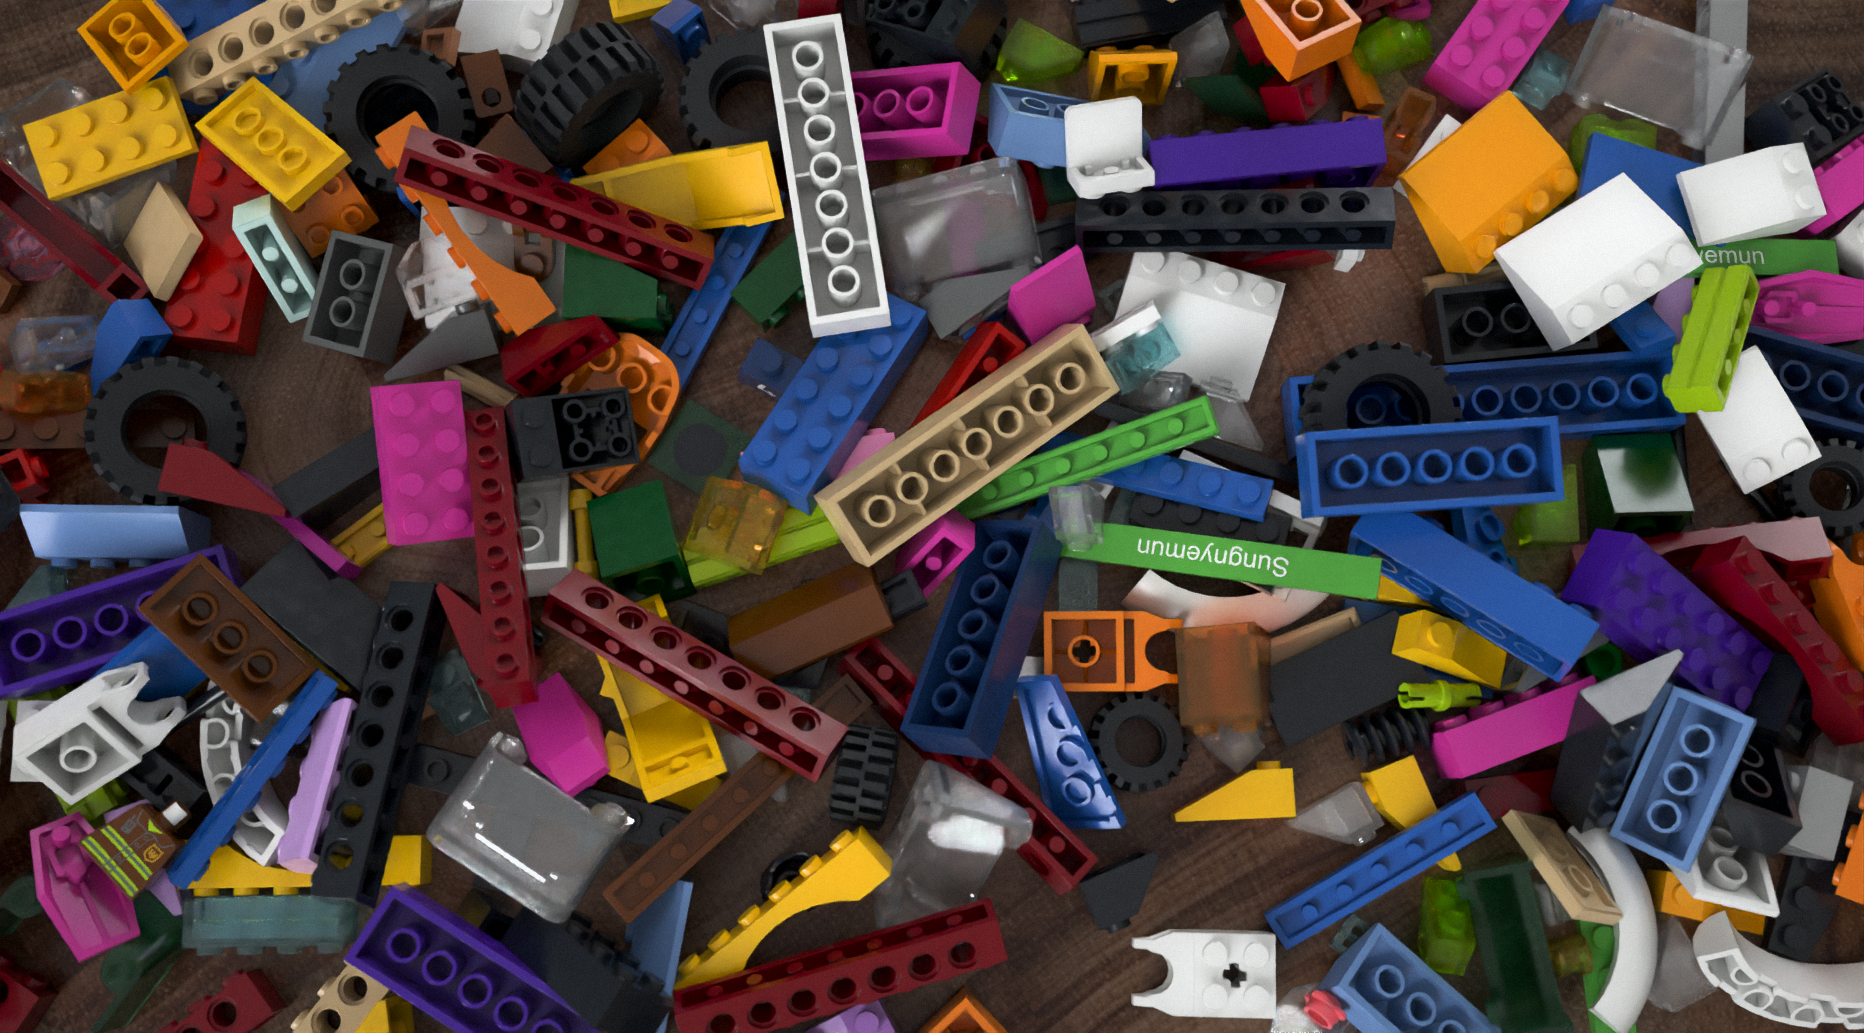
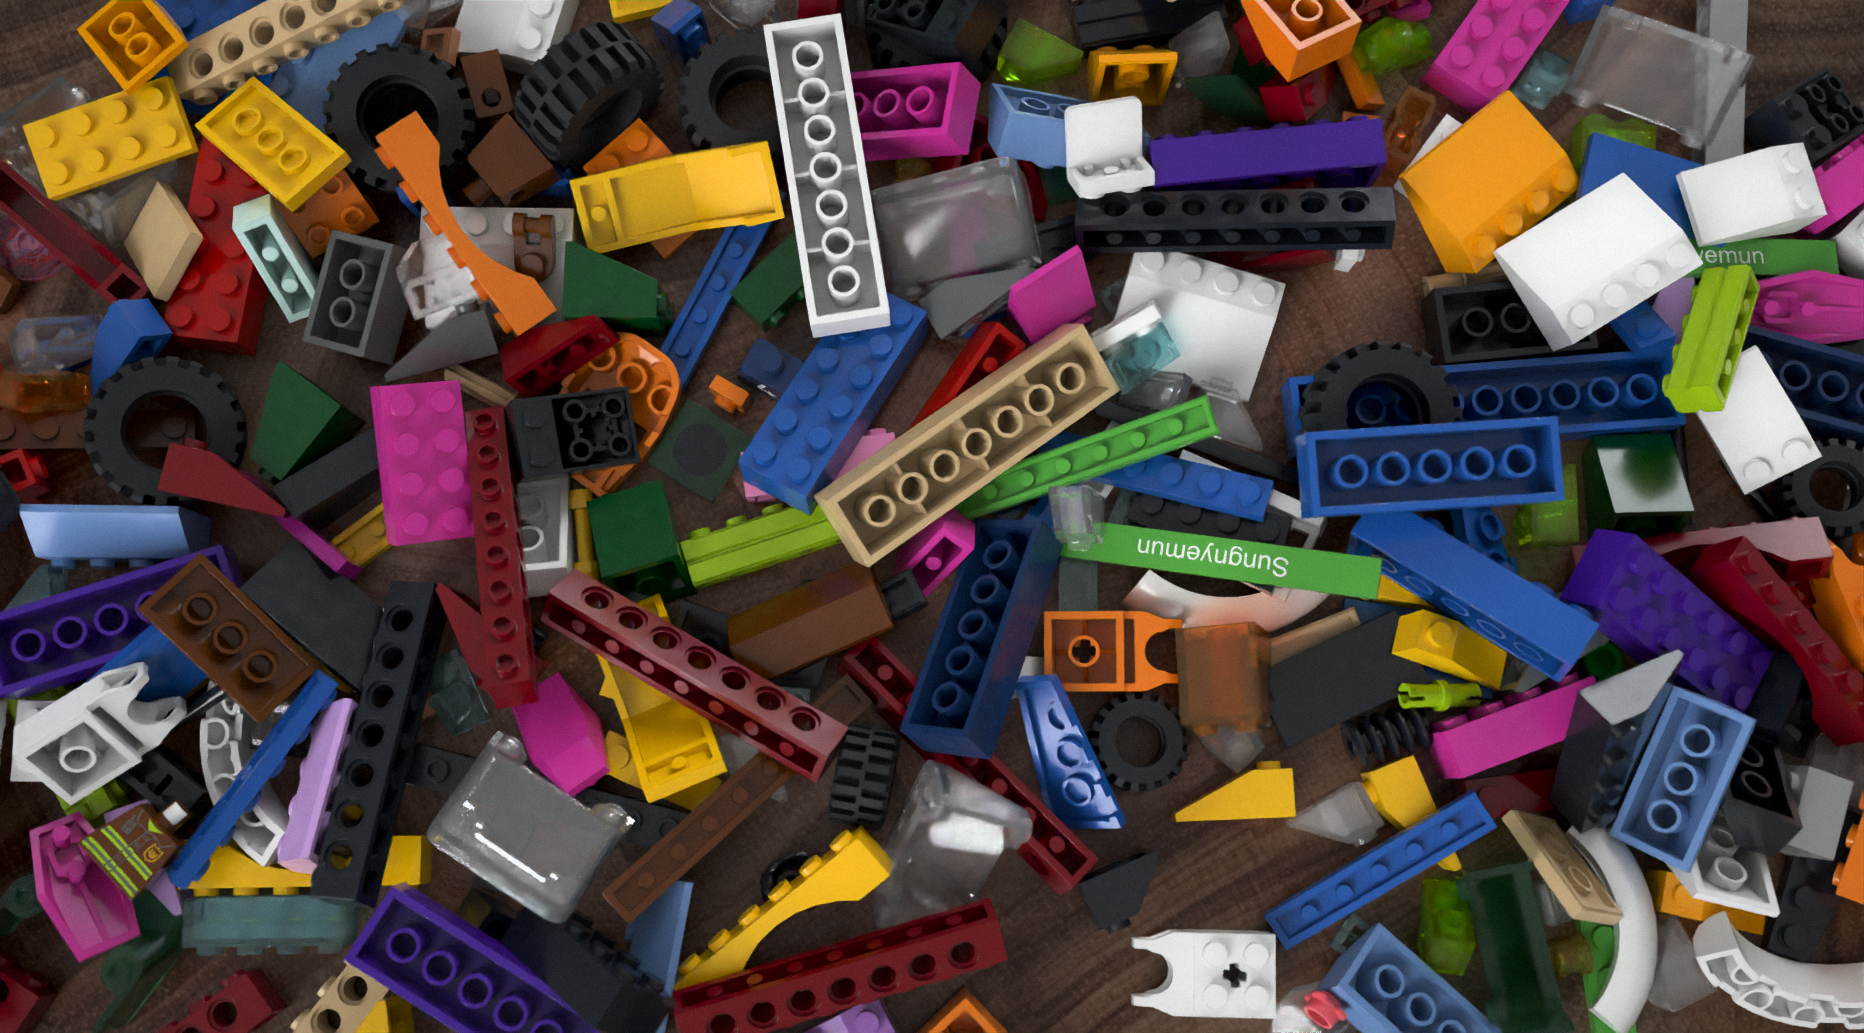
(299, 425): none -> dark green slope
(554, 208): dark red brick -> none
(730, 396): none -> orange plate
(735, 524): clear yellow slope -> none

